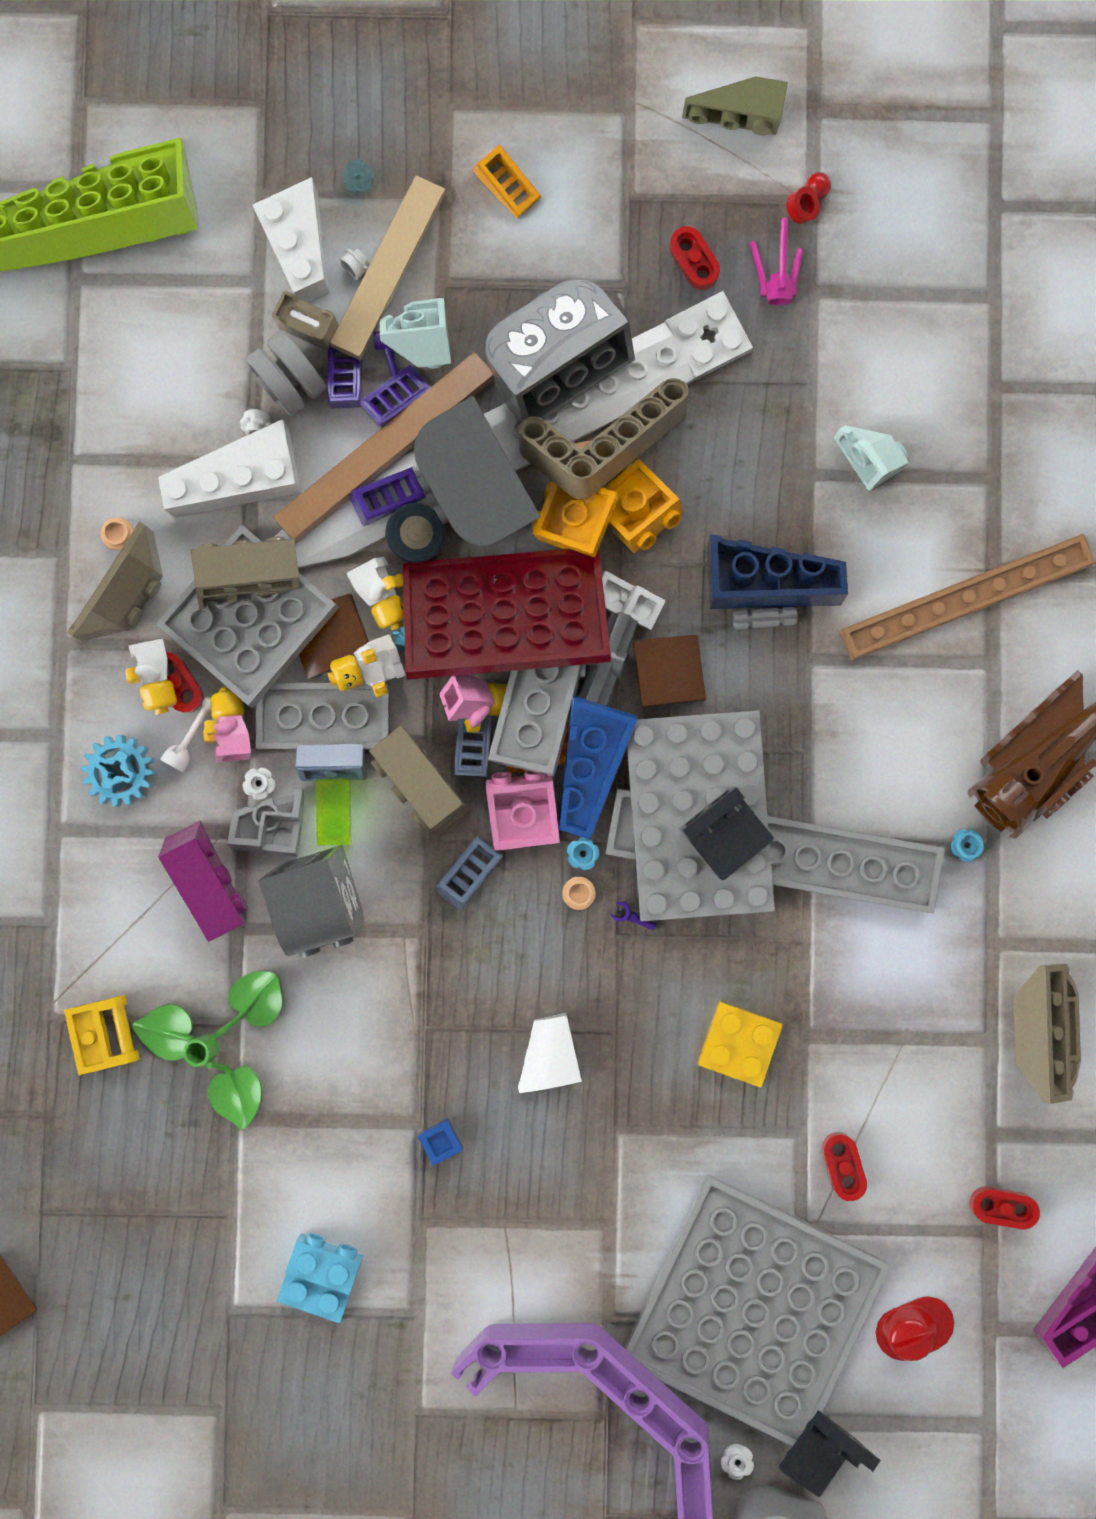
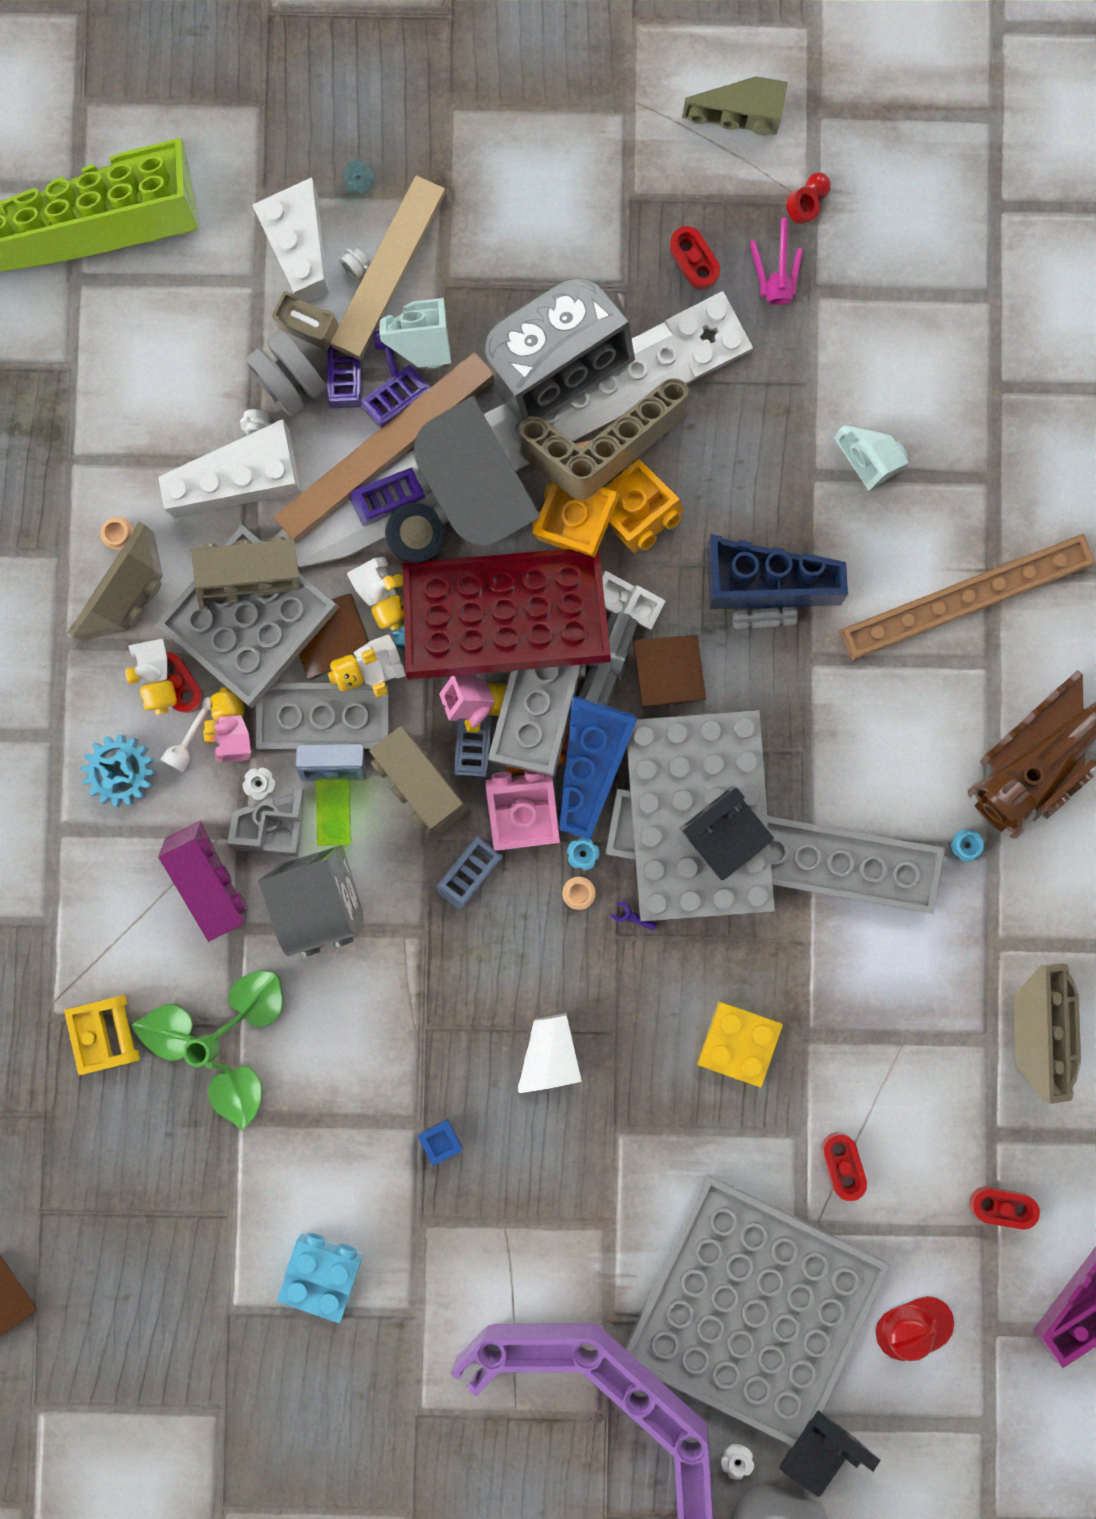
(482, 171): light orange slope -> none

